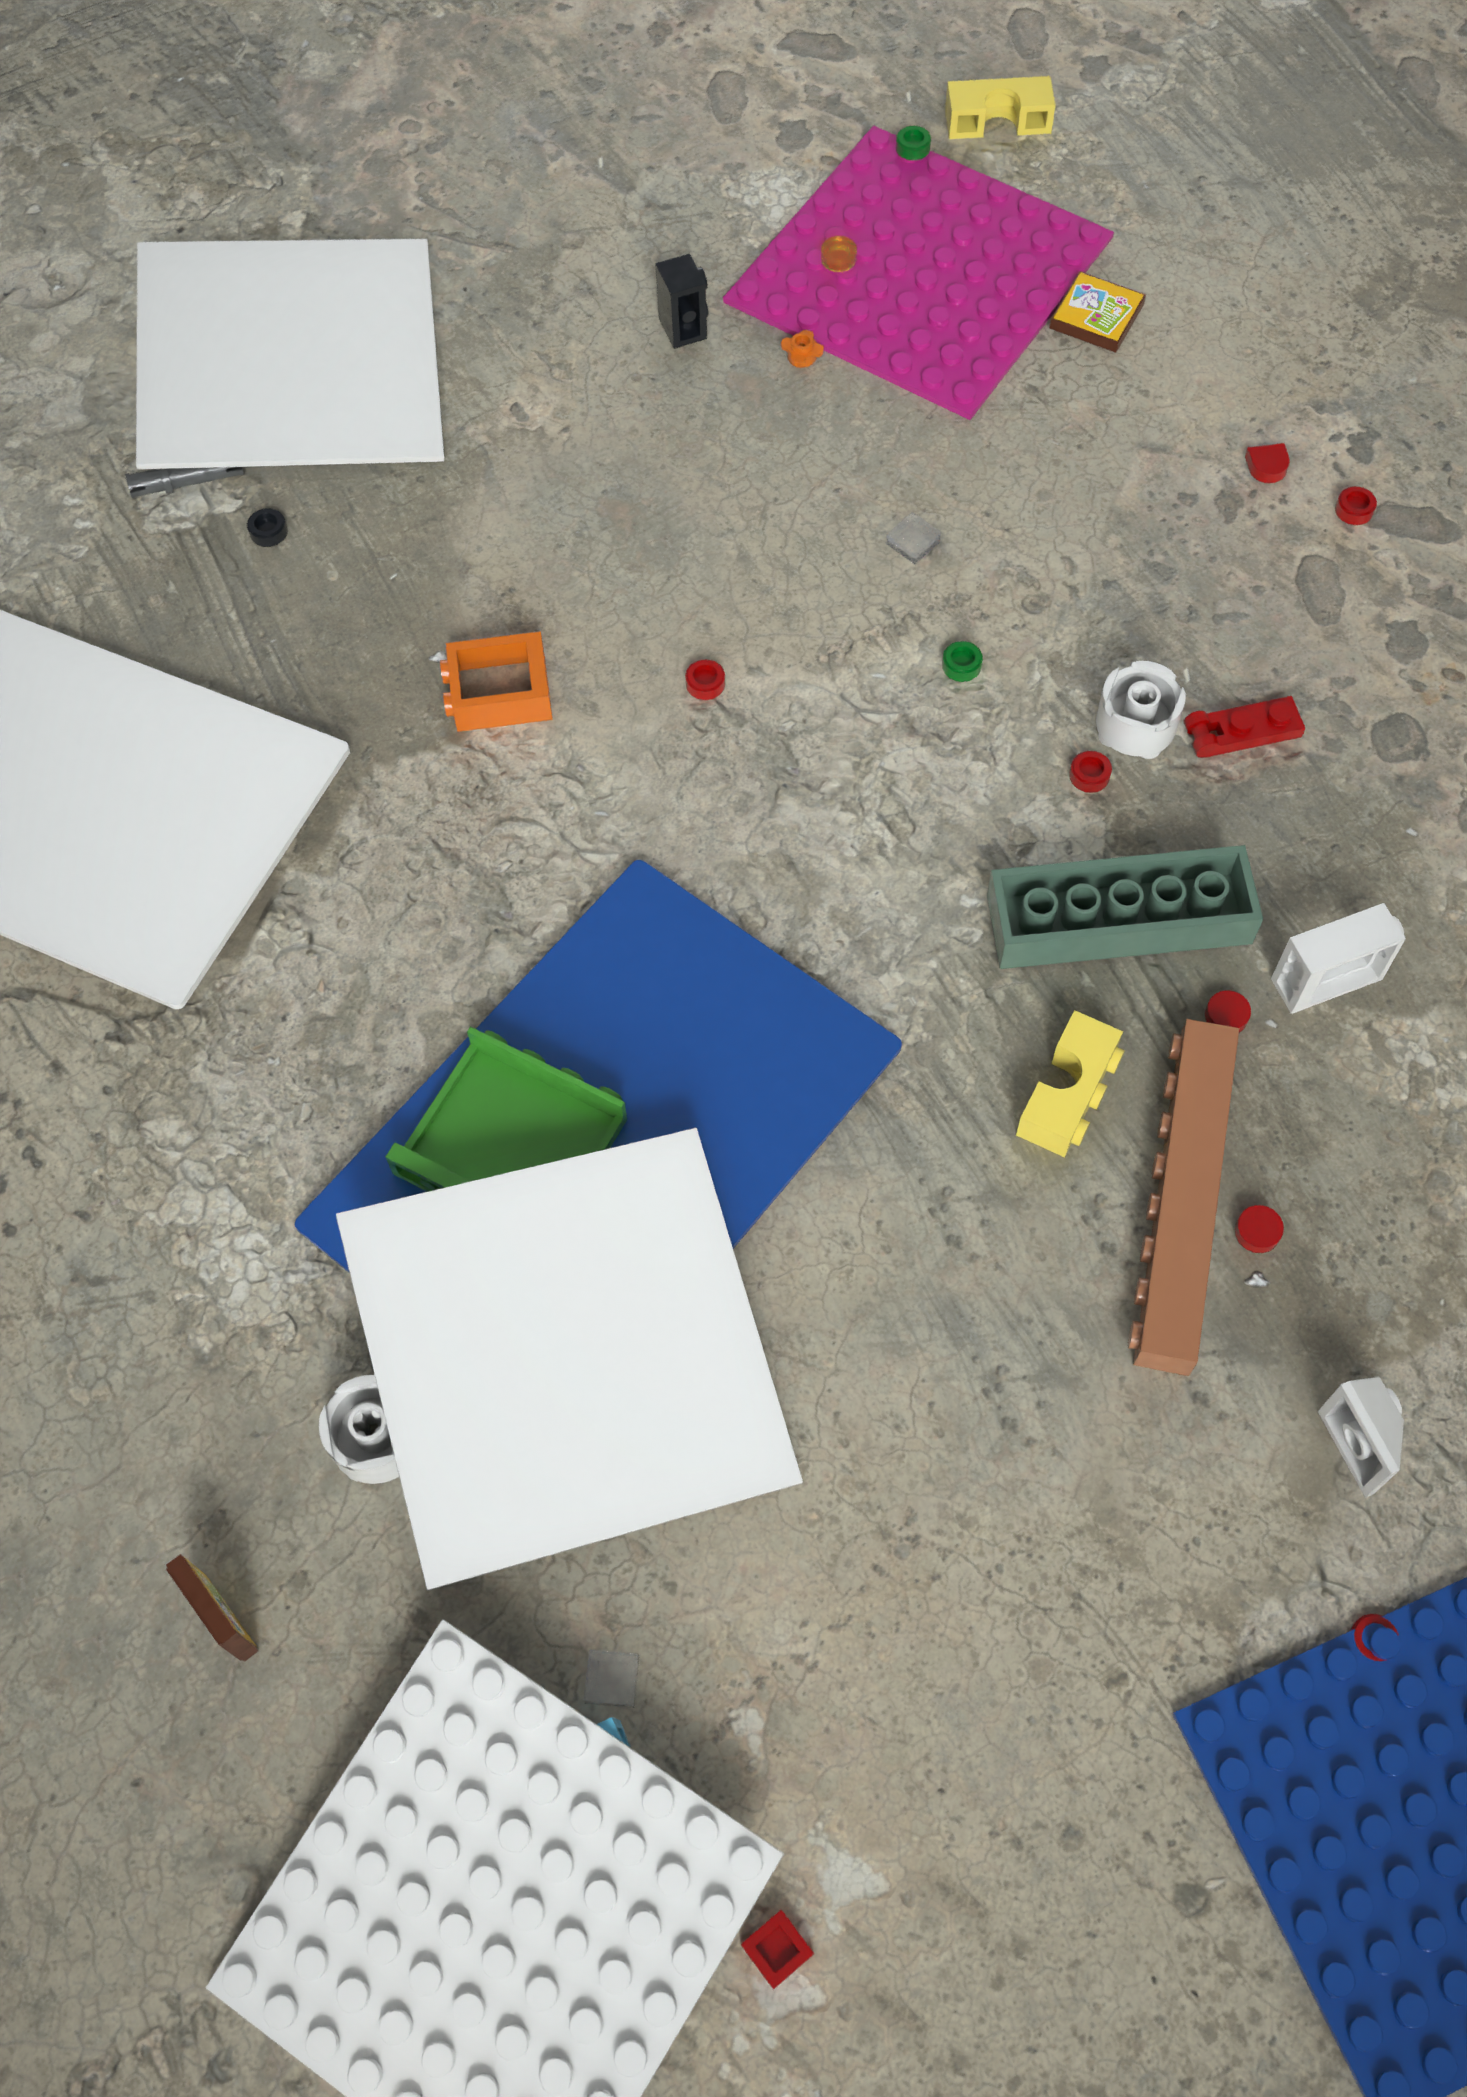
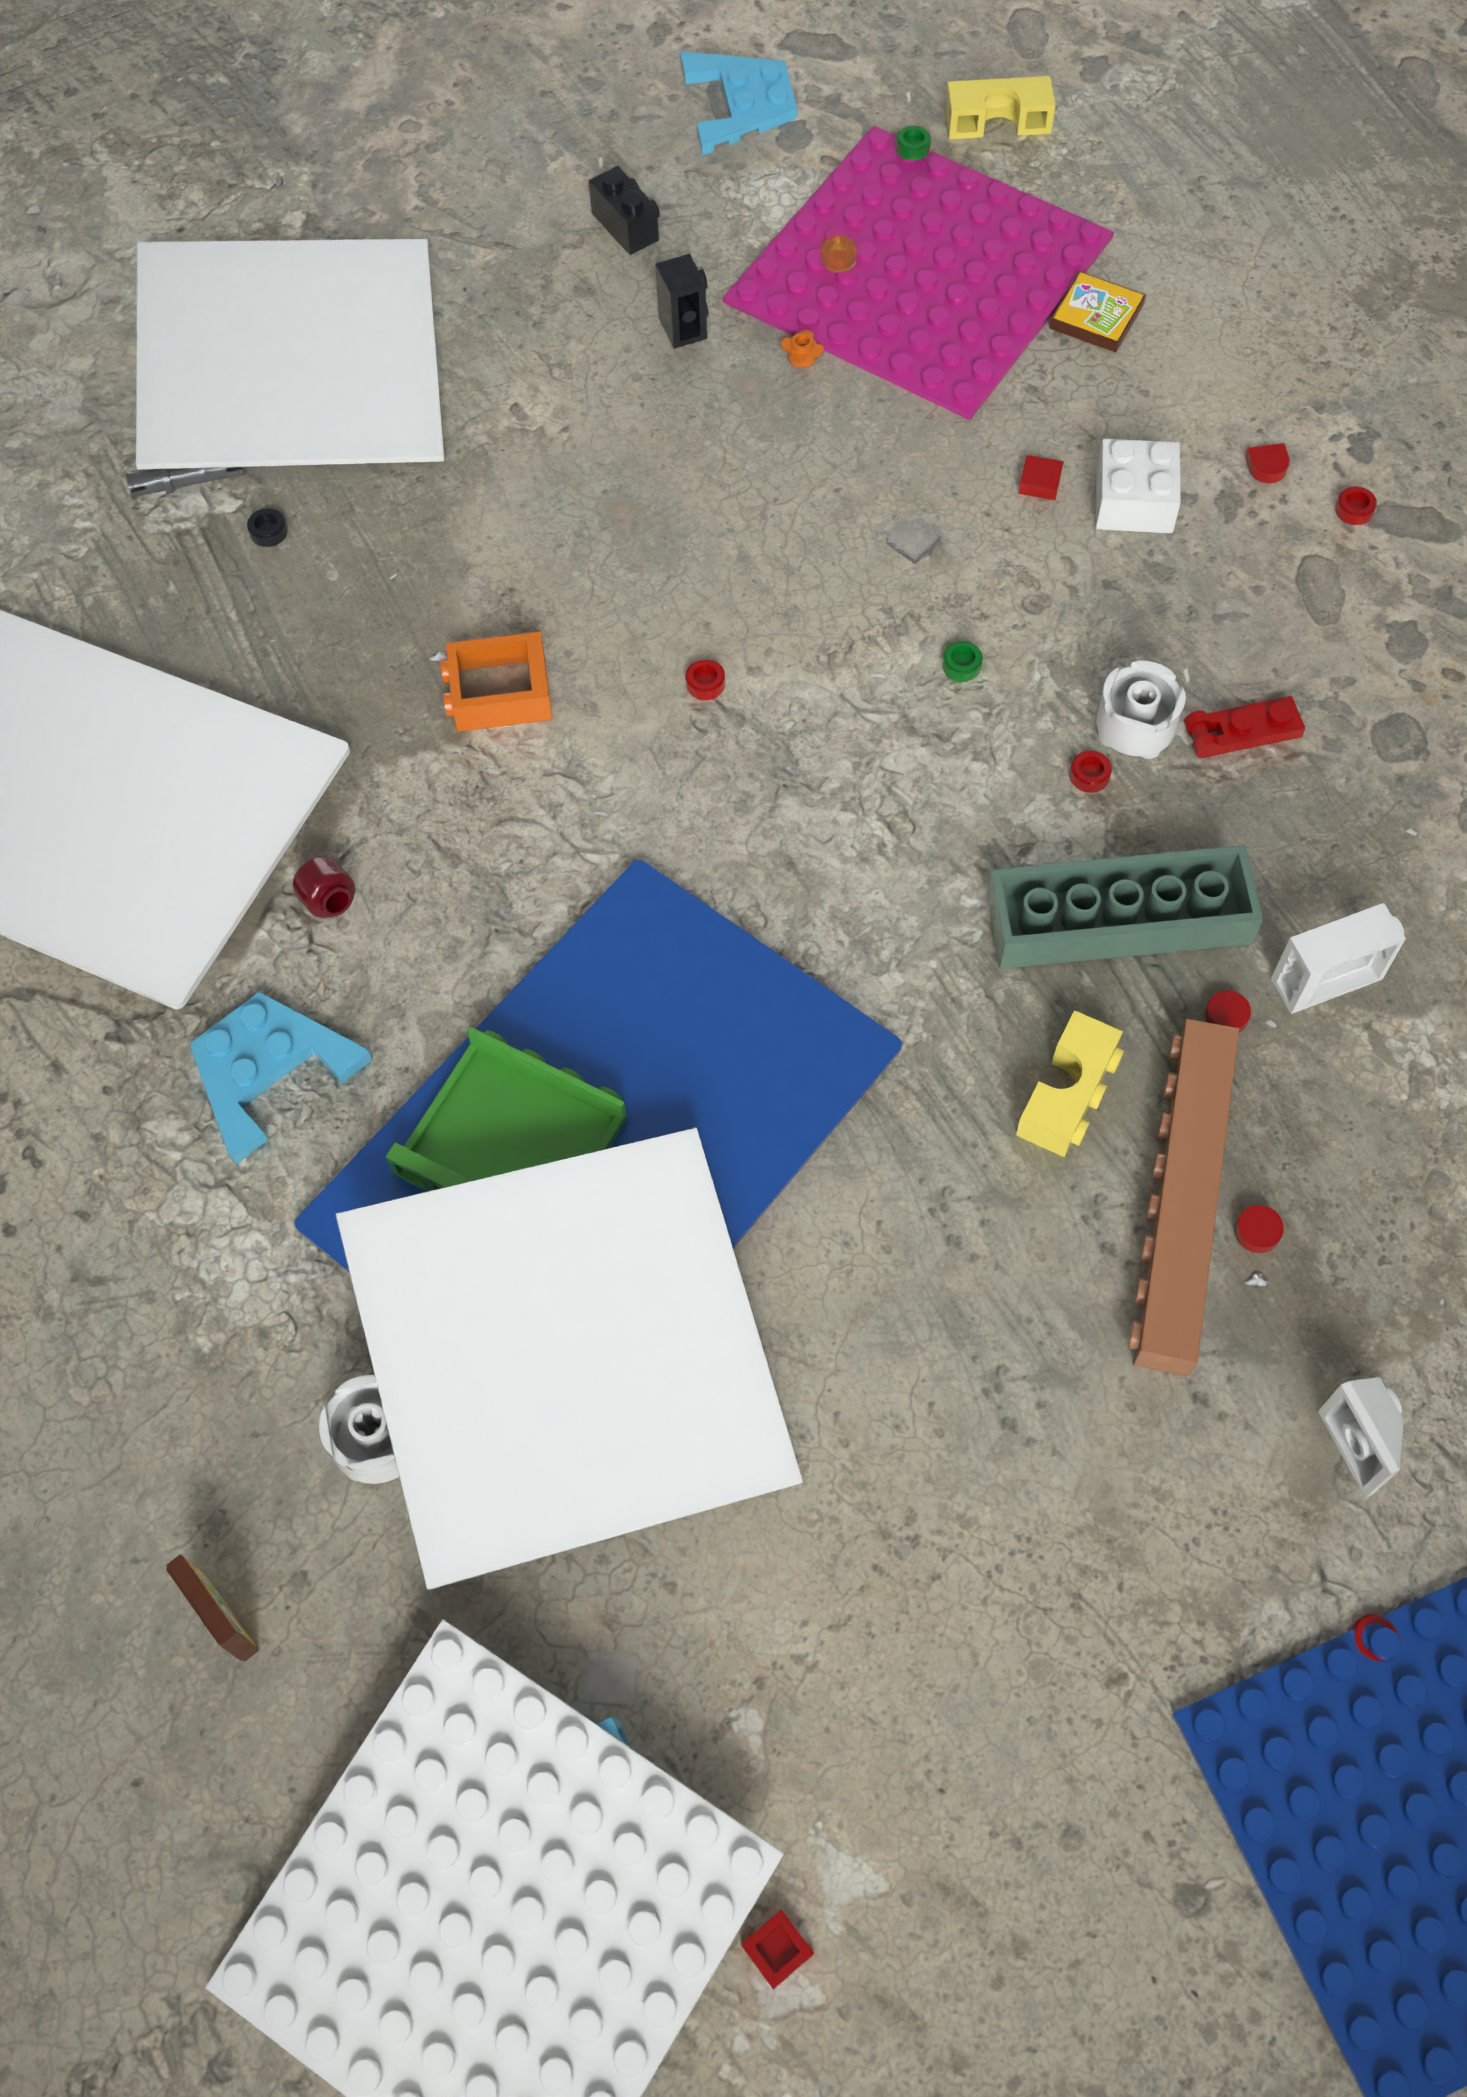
(256, 1050): none -> medium azure wing
(324, 887): none -> dark red head
(624, 210): none -> black brick
(754, 90): none -> medium azure wing
(1041, 477): none -> red tile
(1138, 485): none -> white brick

